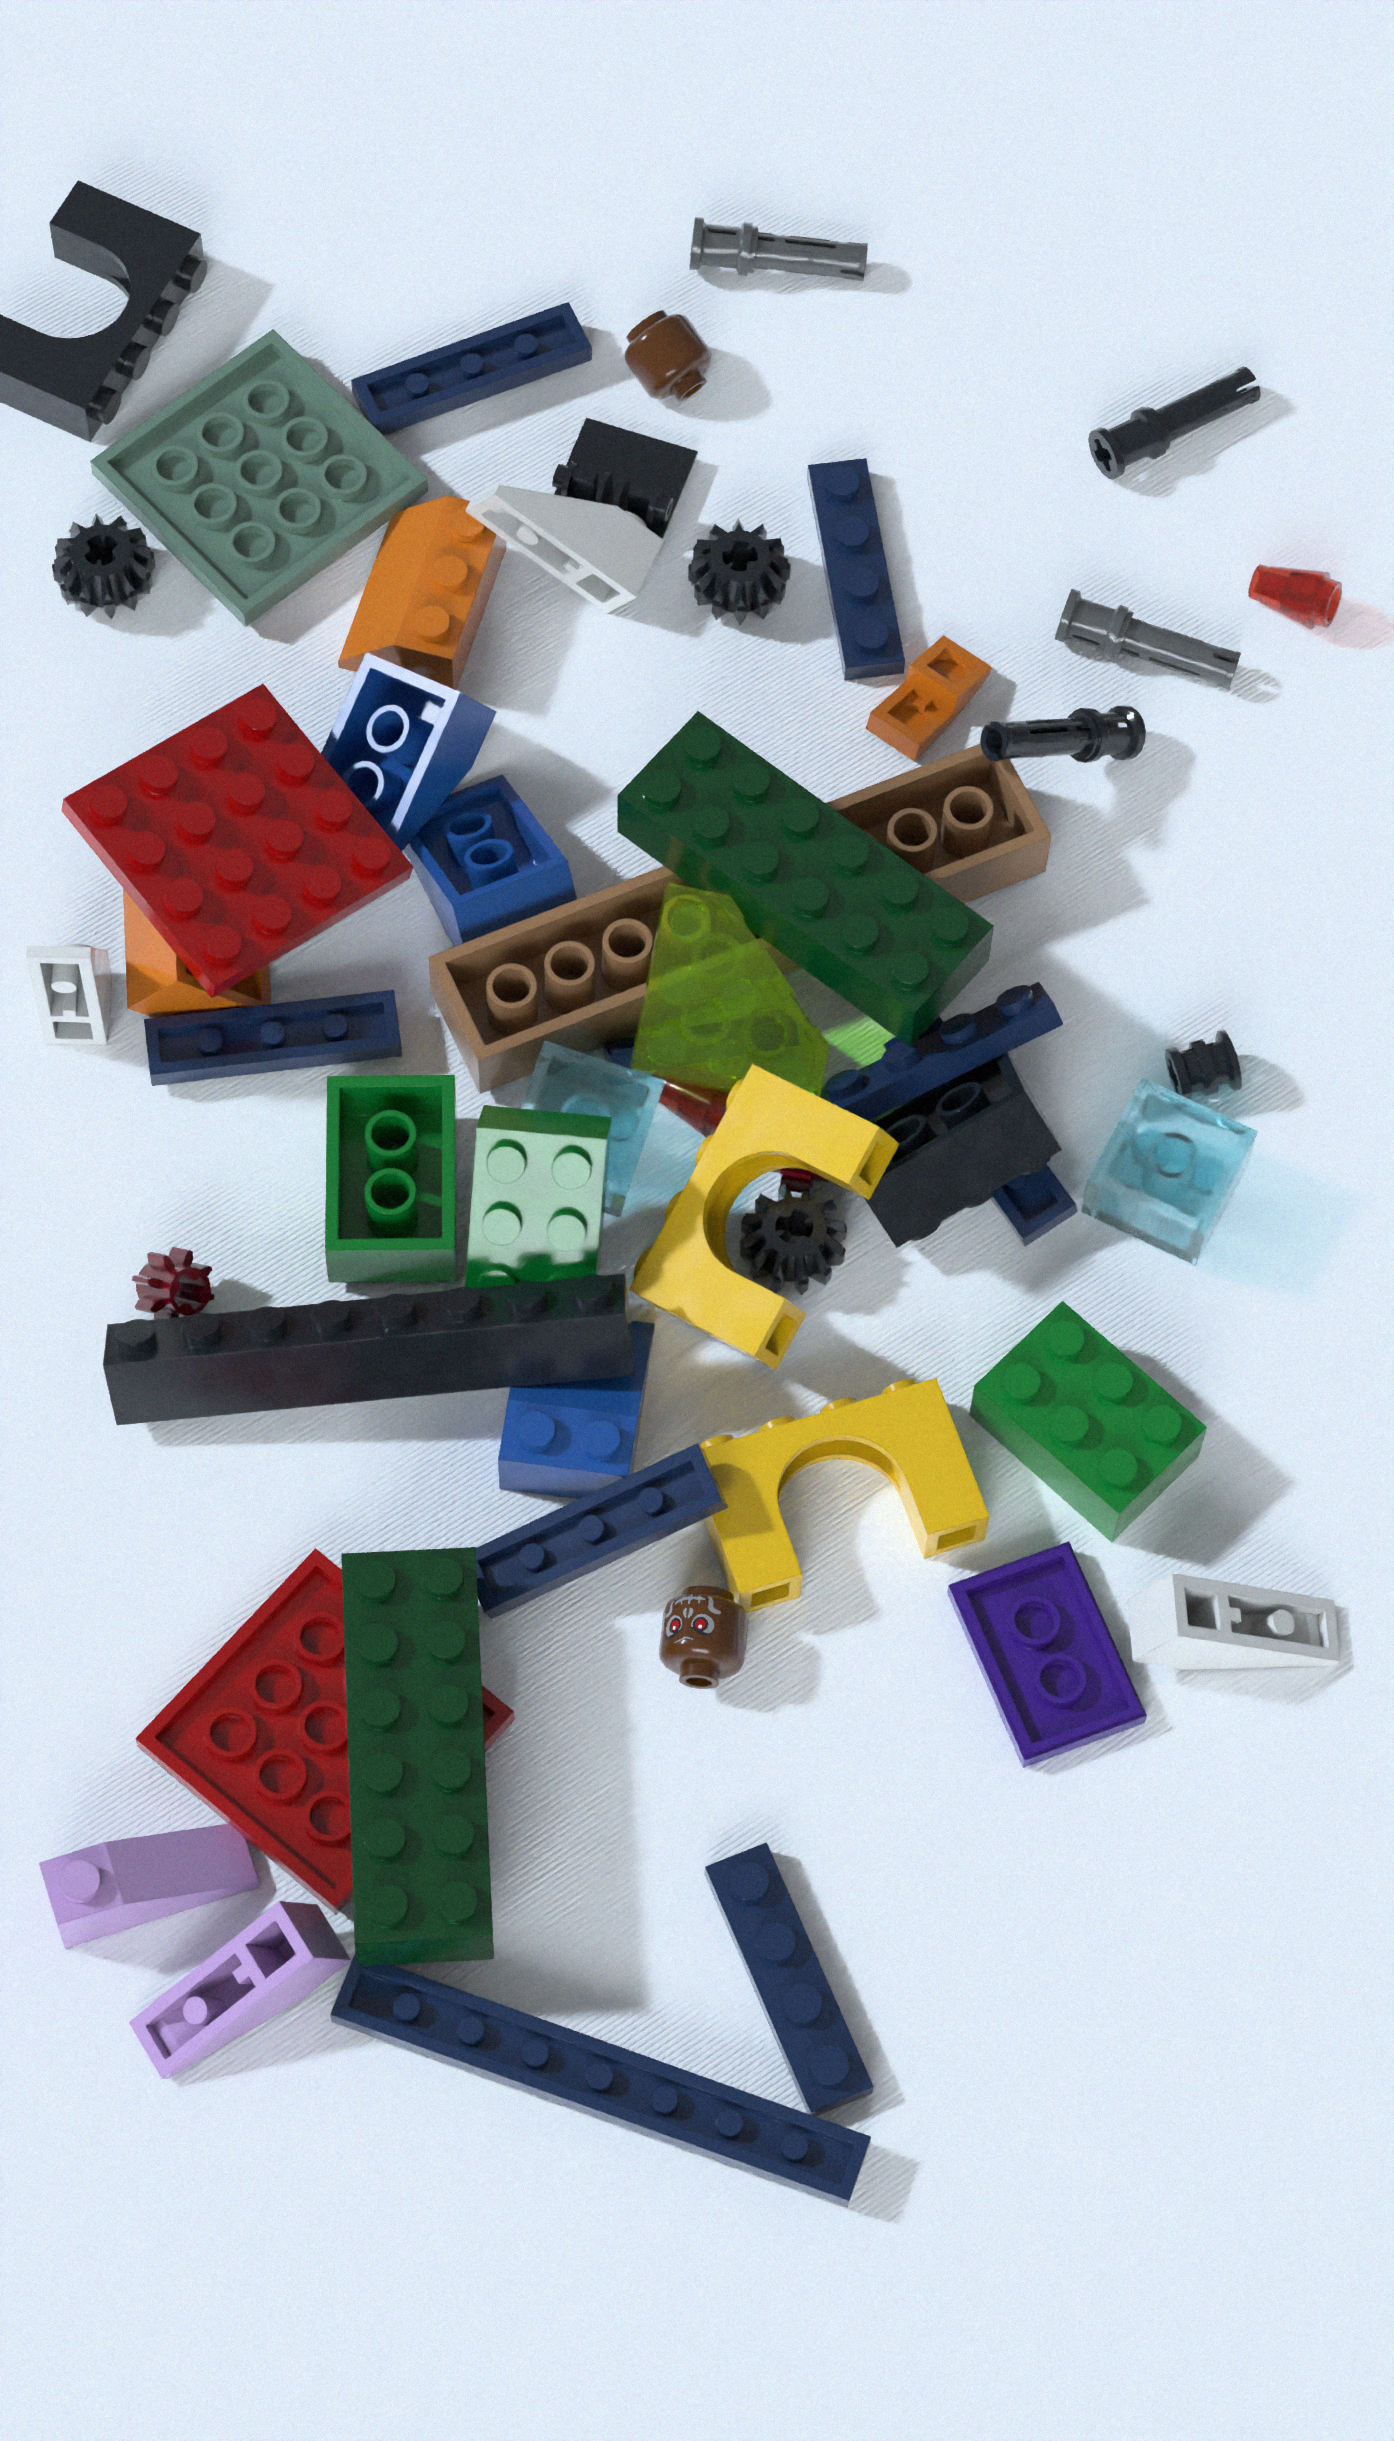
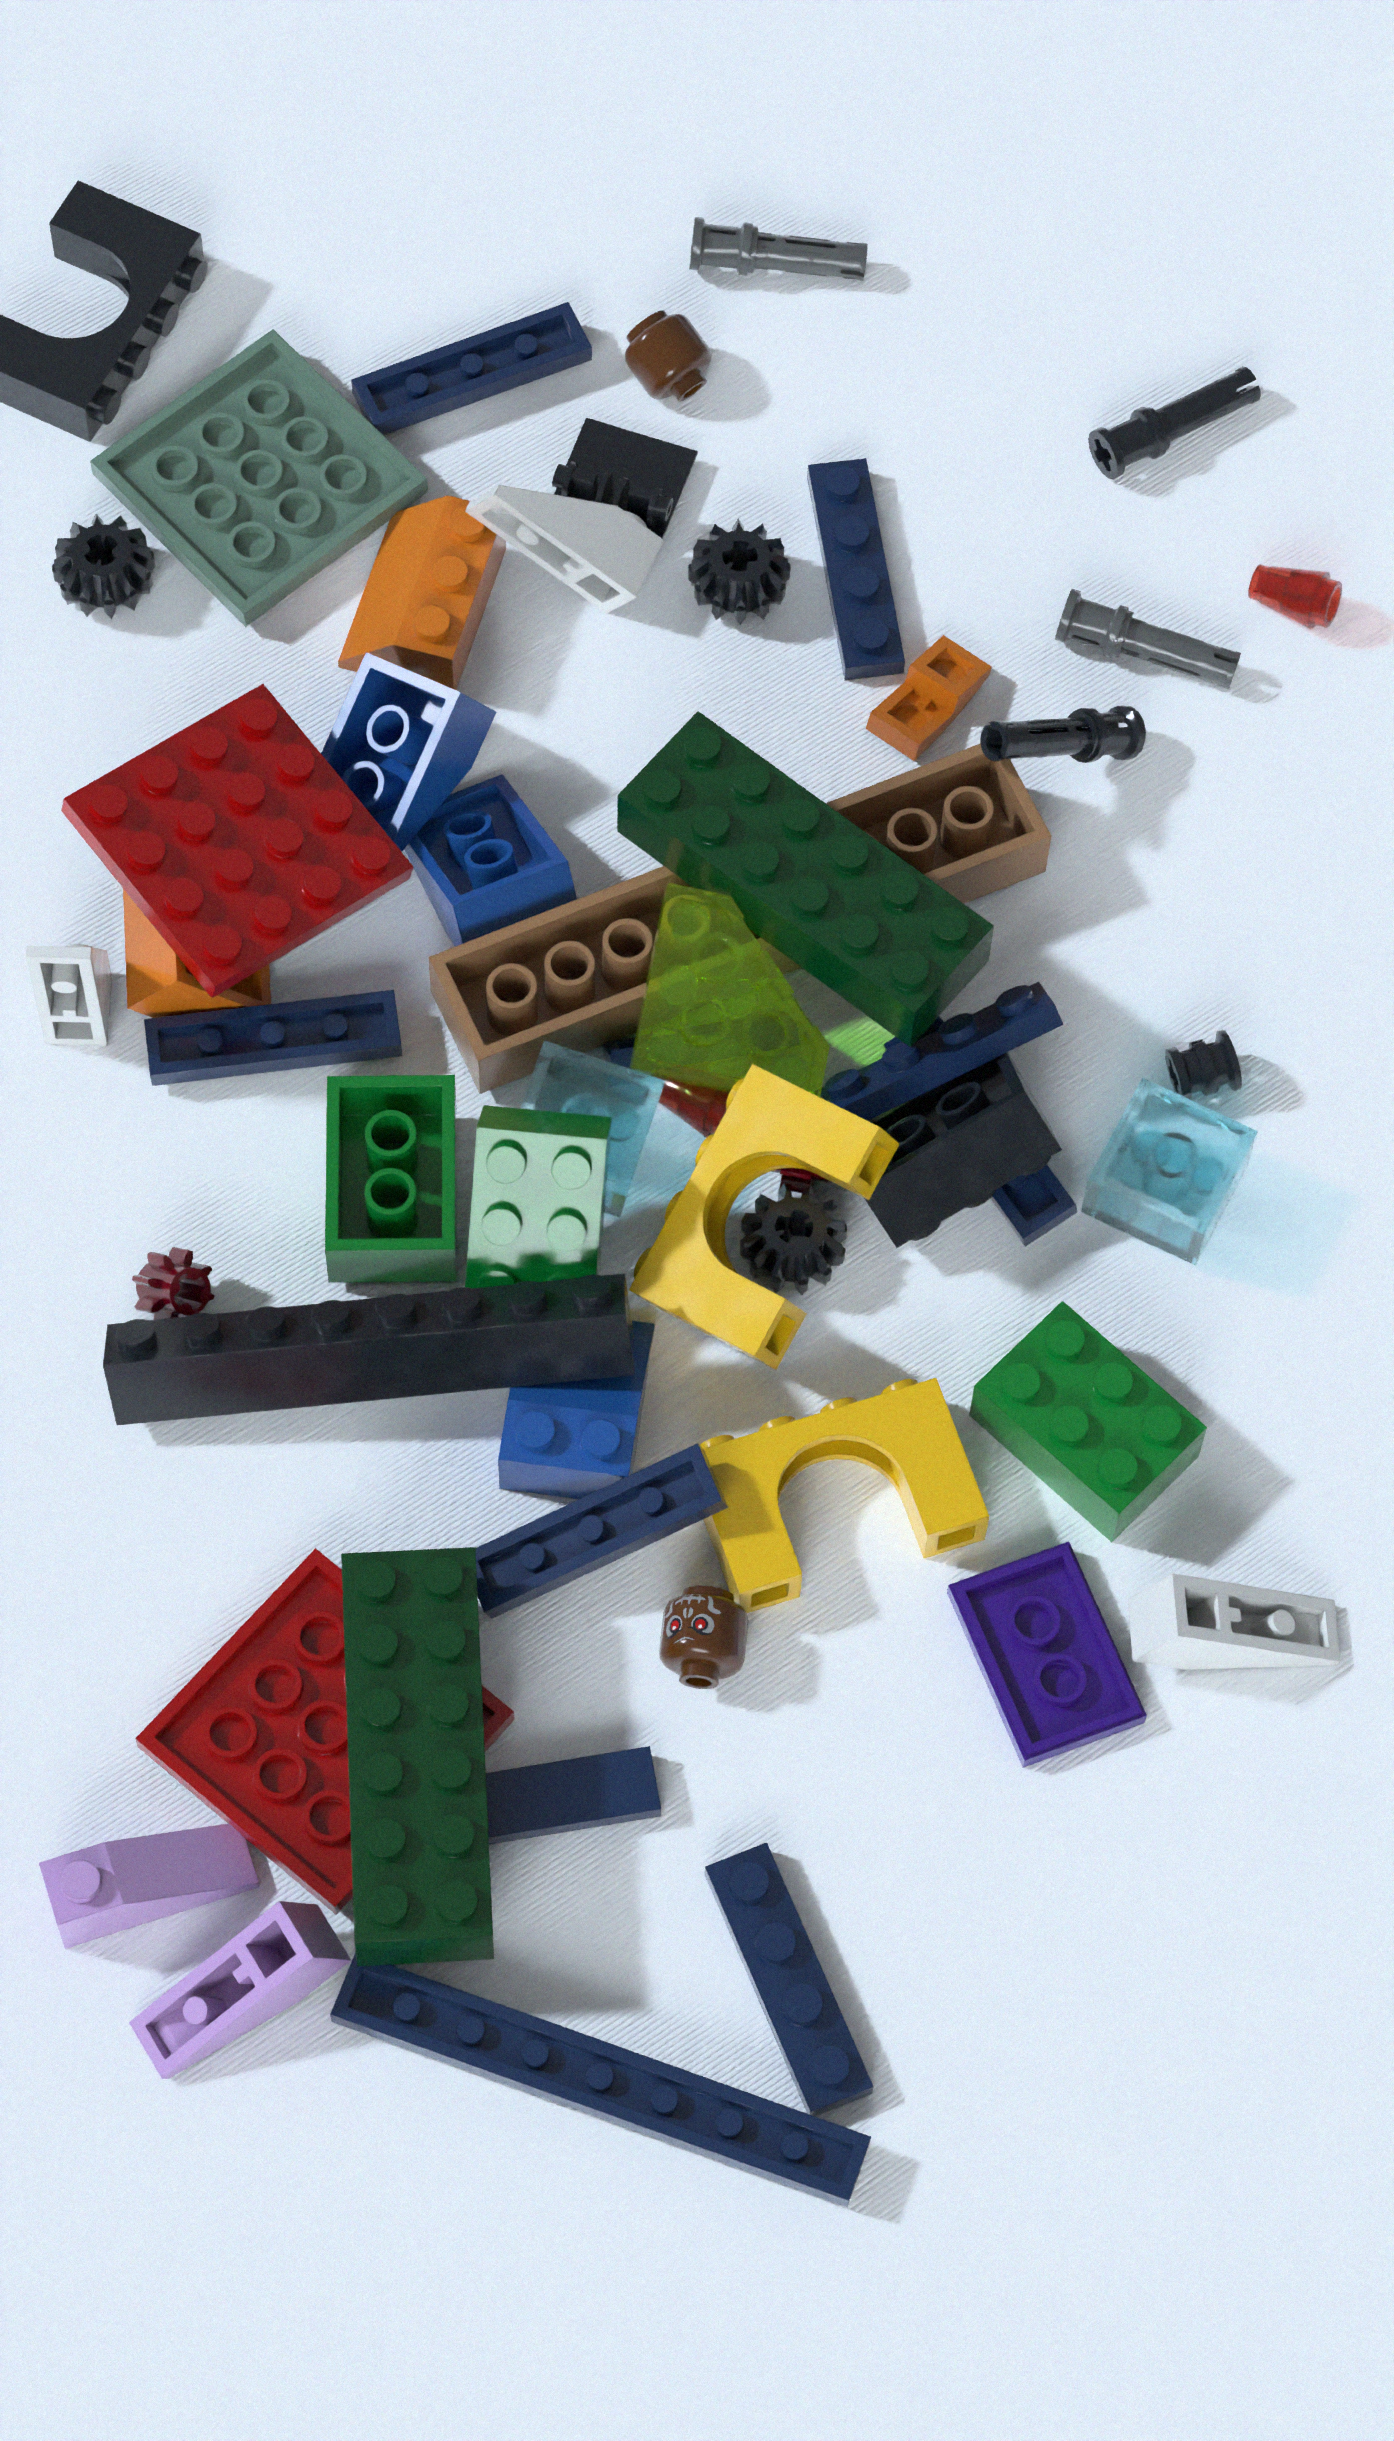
(571, 1795): none -> dark blue tile

